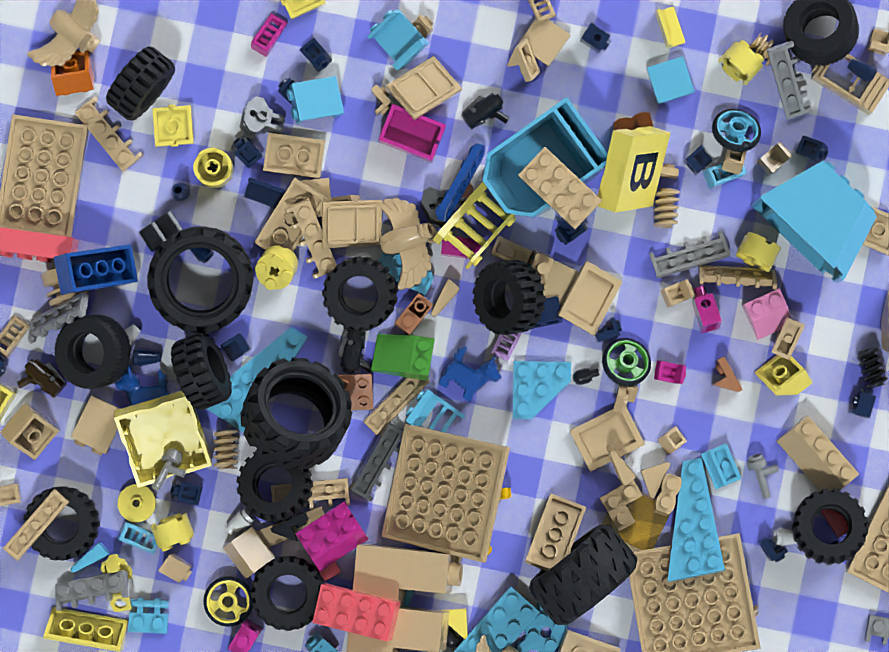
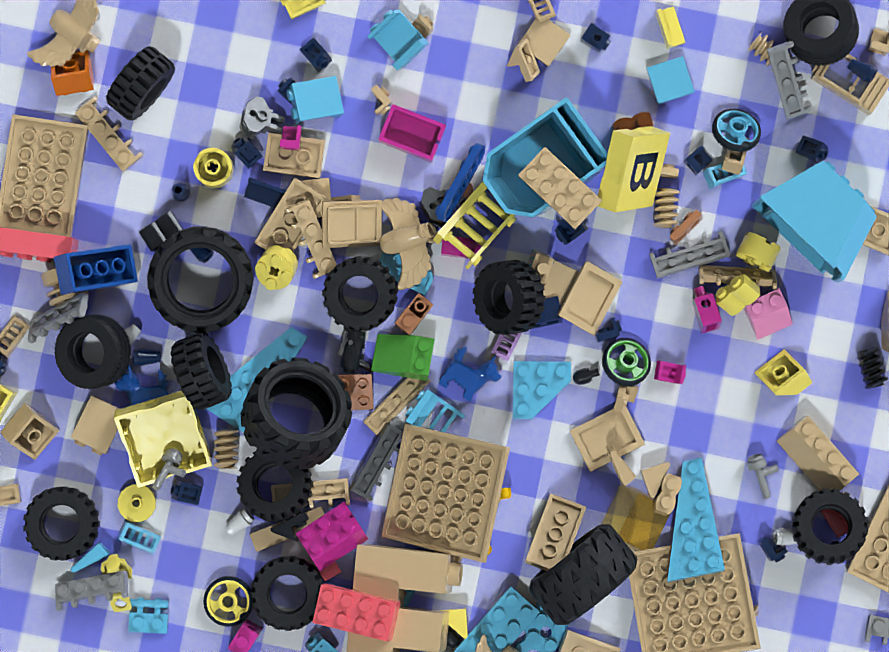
(36, 525): tan tile -> none
(45, 376): dark brown piece -> none
(86, 629): light yellow slope -> none
(172, 531): light yellow brick -> none
(173, 126): light yellow plate -> none
(176, 568): tan slope -> none
(236, 347): dark blue panel -> none
(249, 552): tan slope -> none
(255, 45): dark pink slope -> none
(291, 138): none -> dark pink panel
(424, 87): tan piece -> none
(446, 295): tan slope -> none
(482, 109): black piece -> none
(510, 250): tan plate -> none
(616, 502): tan plate -> none
(672, 440): tan slope -> none
(677, 293): tan bracket -> none
(689, 223): none -> nougat plate
(720, 466): medium azure plate -> none
(729, 381): nougat slope -> none
(737, 294): none -> light yellow brick
(741, 62): light yellow brick -> none
(774, 158): tan bracket -> none
(787, 338): tan slope -> none
(863, 403): dark blue brick -> none

